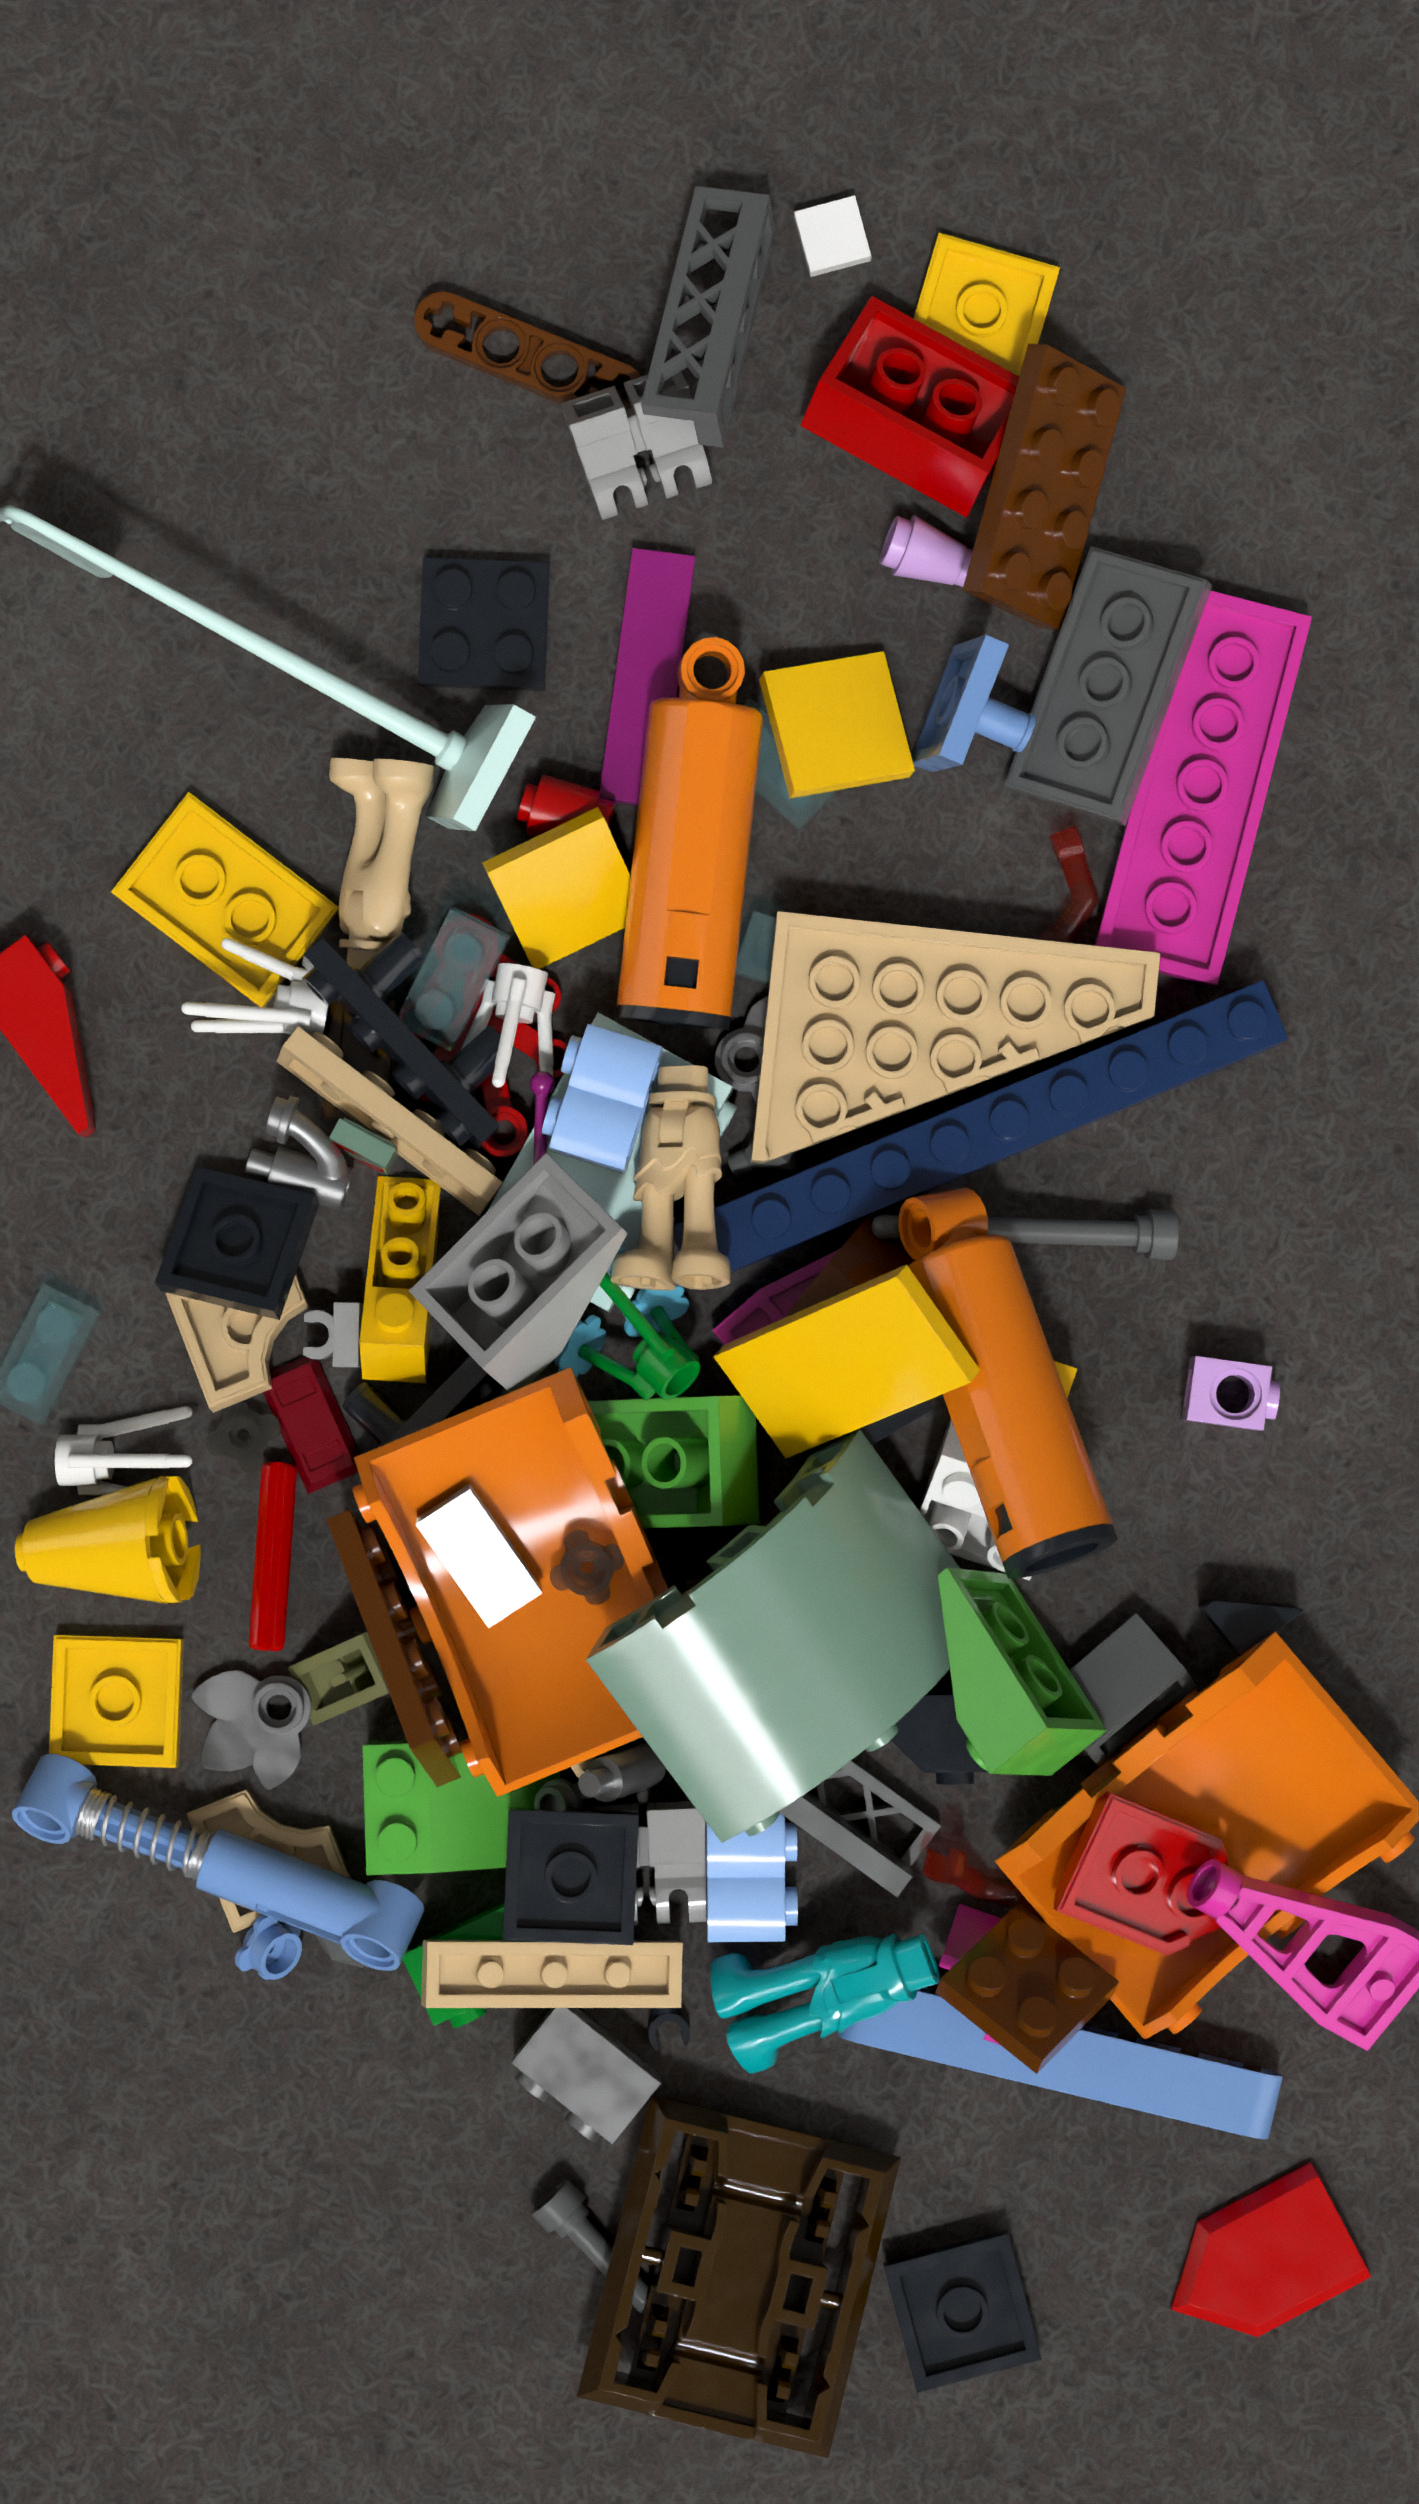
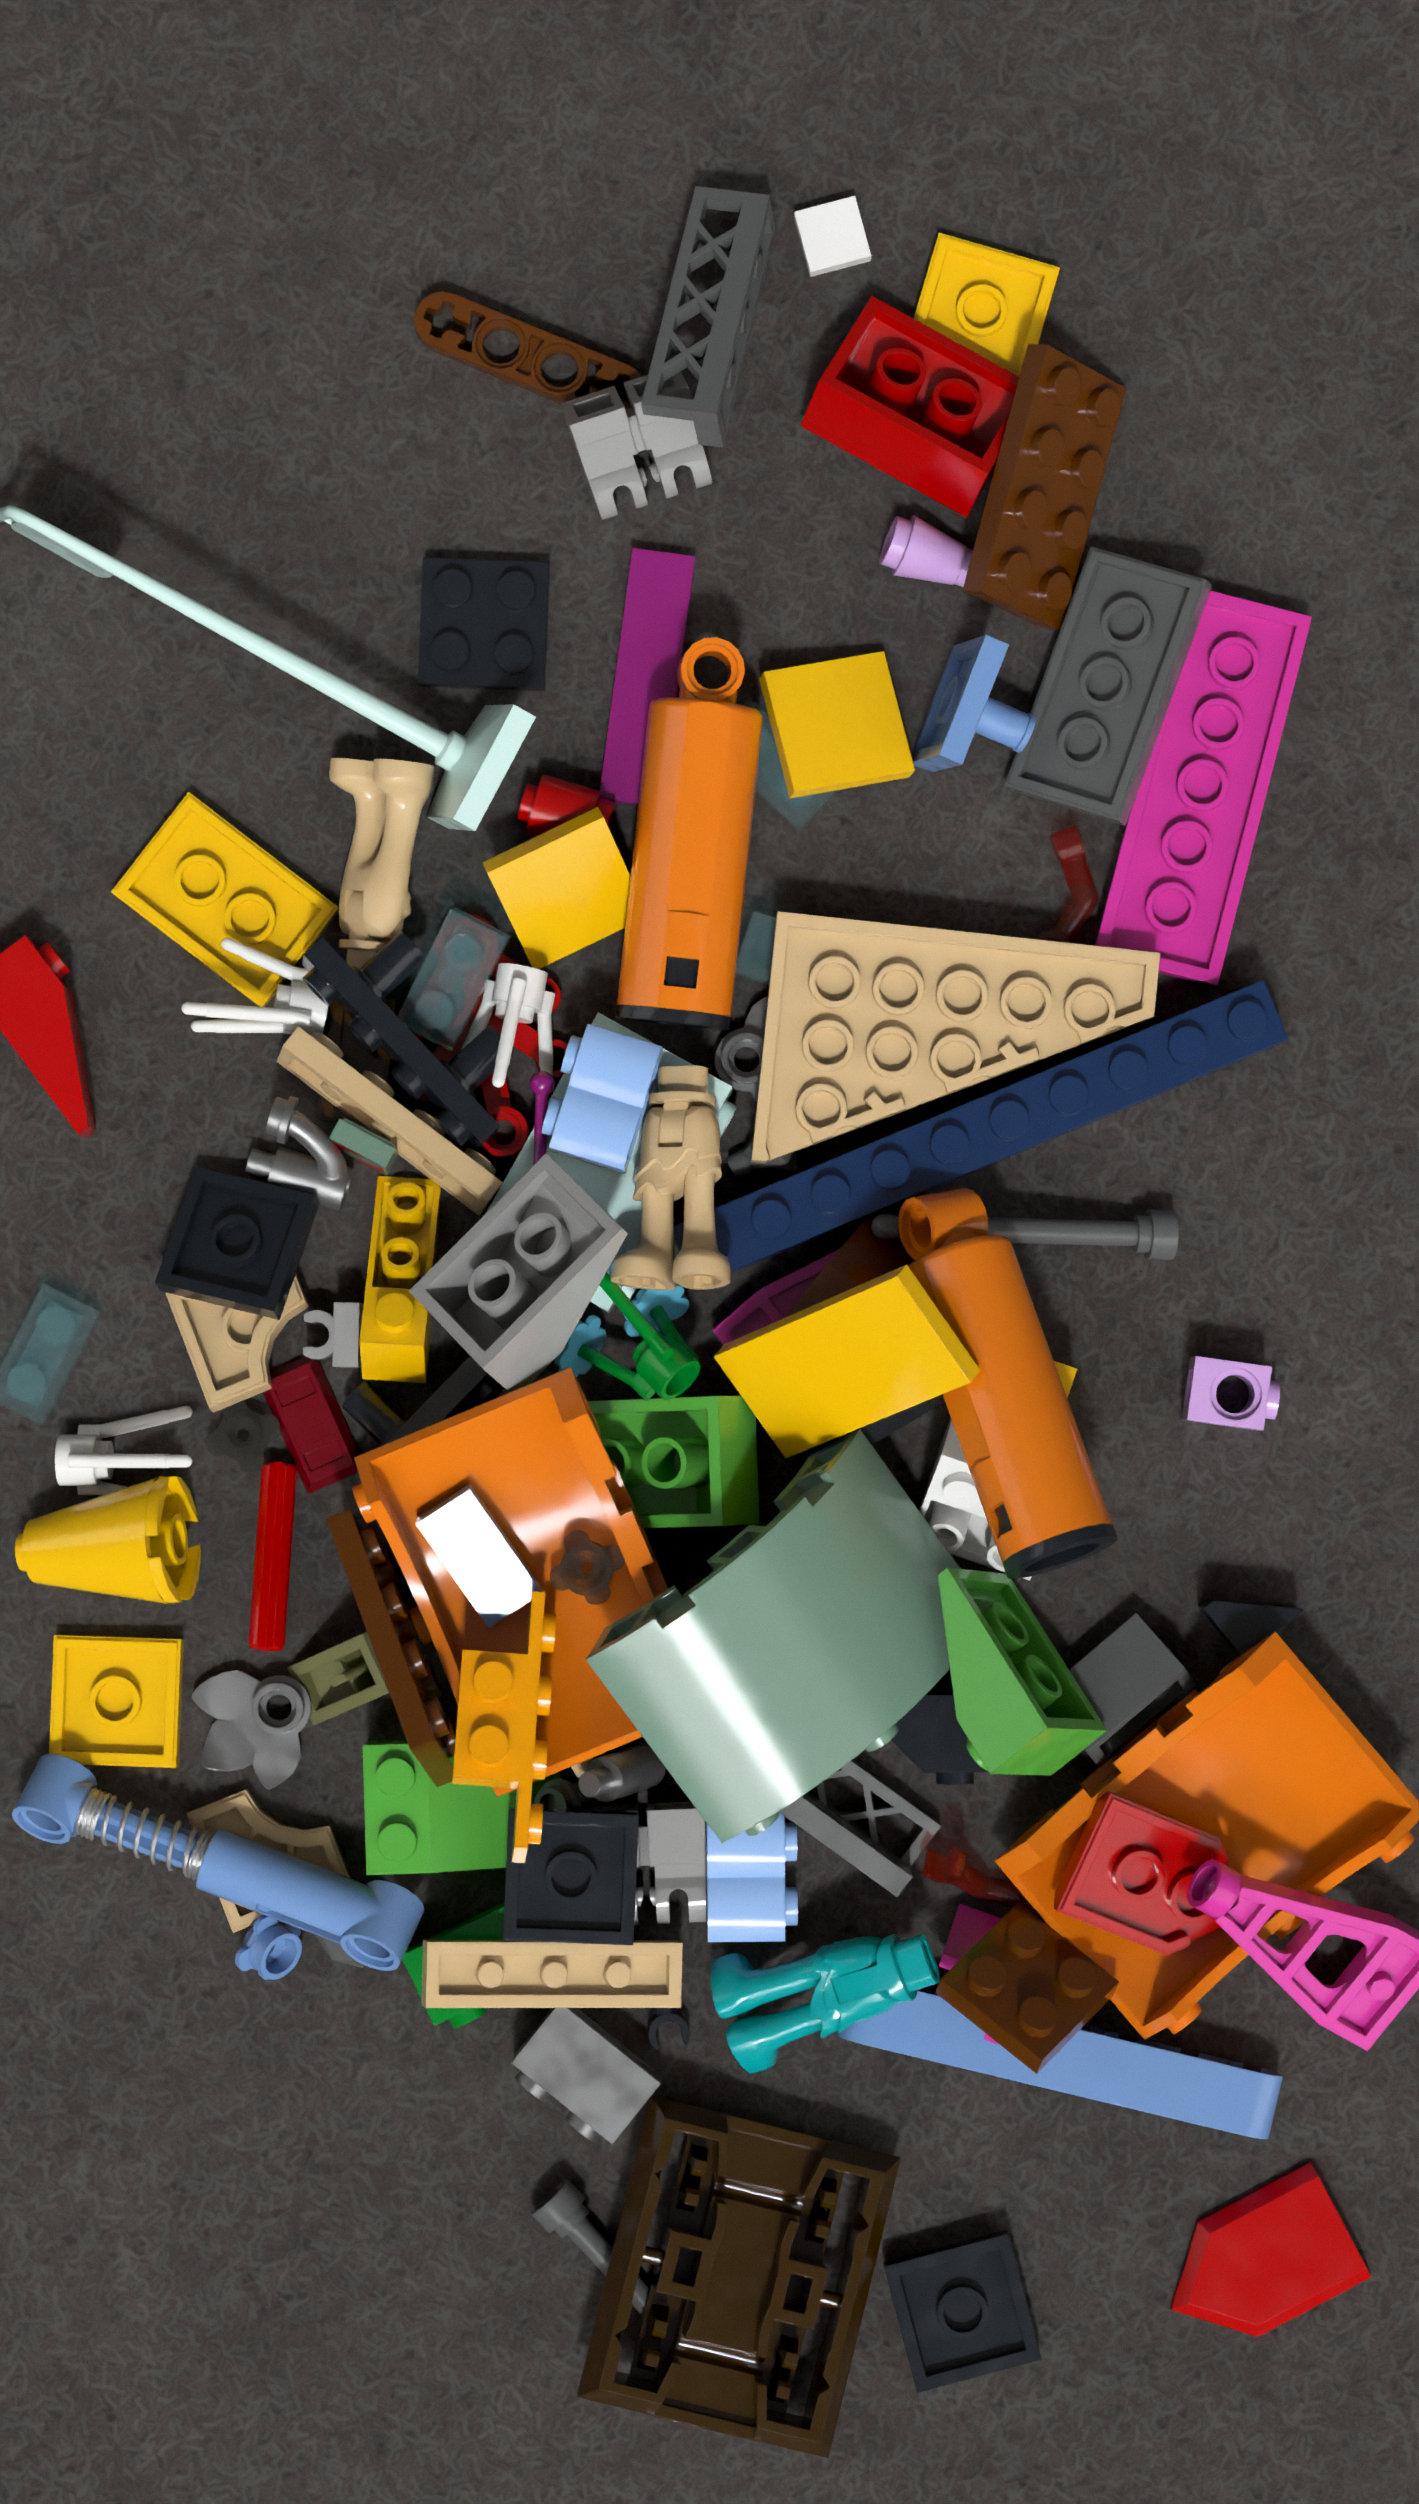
(498, 1722): none -> light orange bracket

